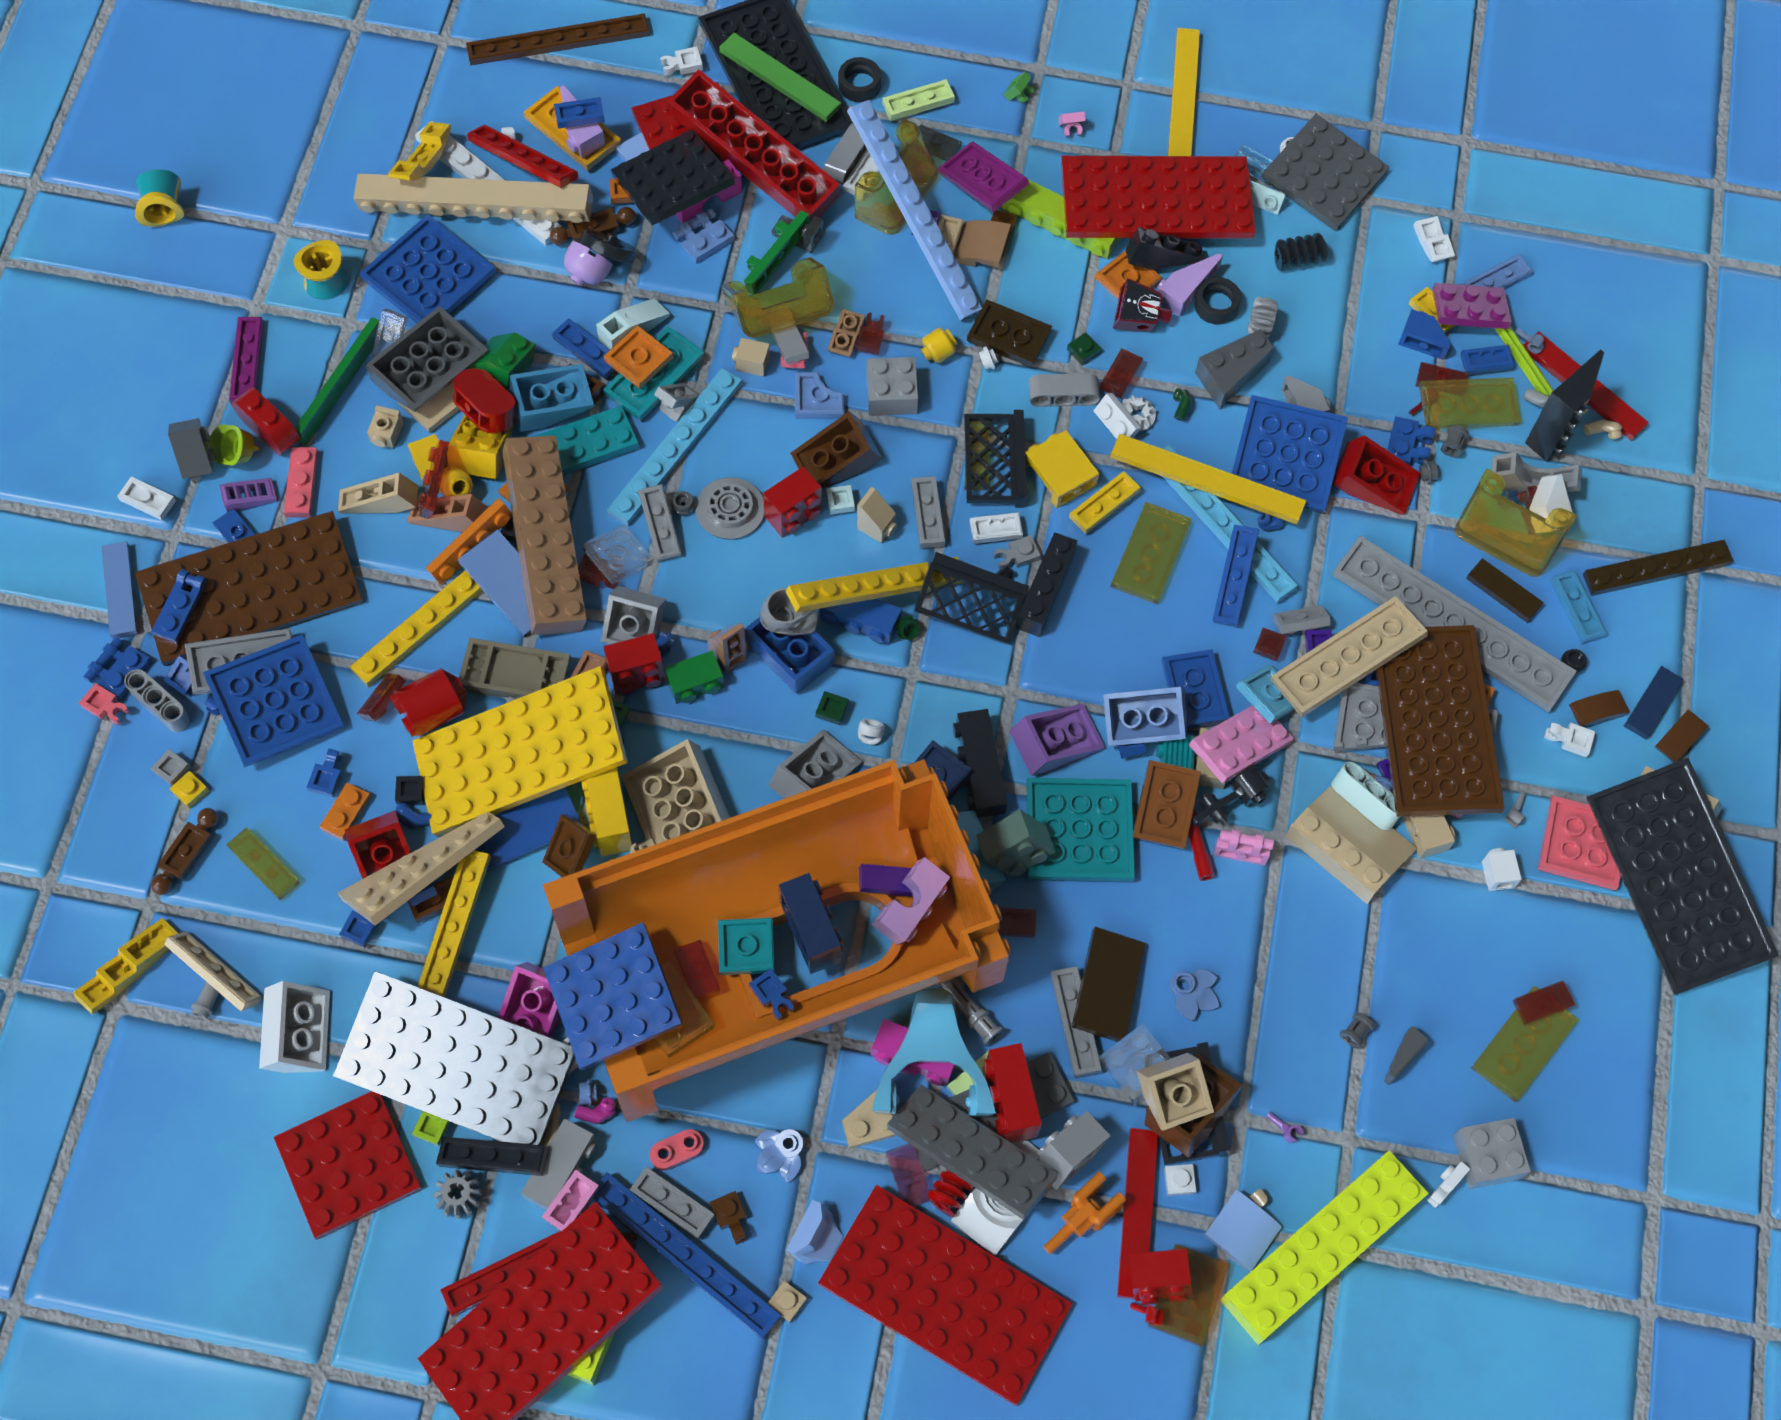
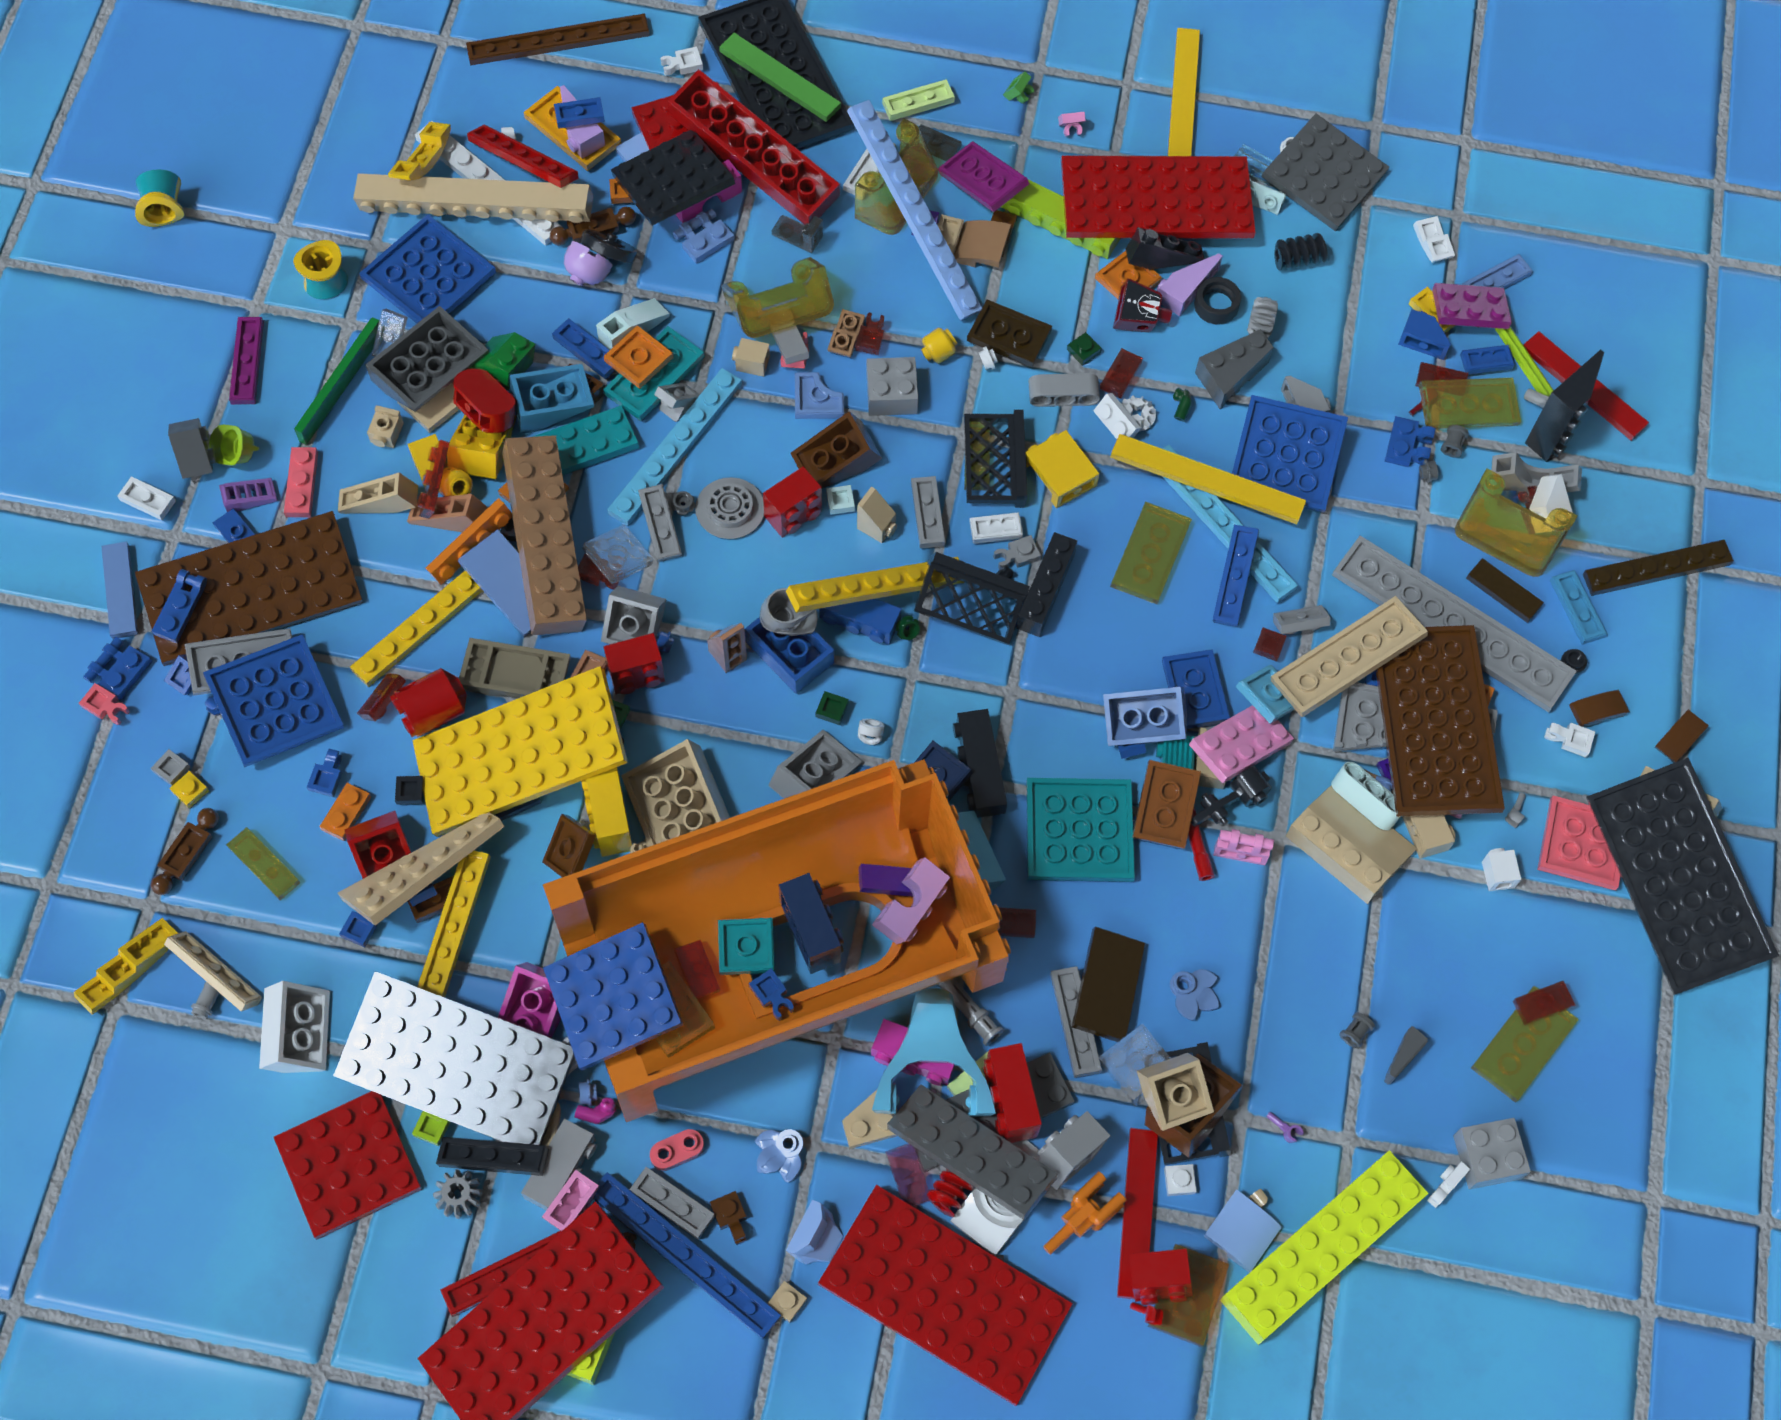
(164, 708): light grey beam -> none
(265, 421): red brick -> none
(411, 818): blue arm -> none
(527, 827): blue tile -> none
(694, 677): green brick -> none
(762, 269): green hinge -> none
(845, 155): light grey beam -> none
(859, 65): black tyre -> none
(1015, 843): sand green brick -> none
(1056, 738): medium lavender slope -> none
(1104, 502): yellow plate -> none
(1269, 522): blue arm -> none
(1316, 637): dark purple plate -> none
(1375, 475): red slope -> none
(1536, 341): sand blue hand -> none
(1611, 427): tan arm -> none
(1653, 702): dark blue tile -> none

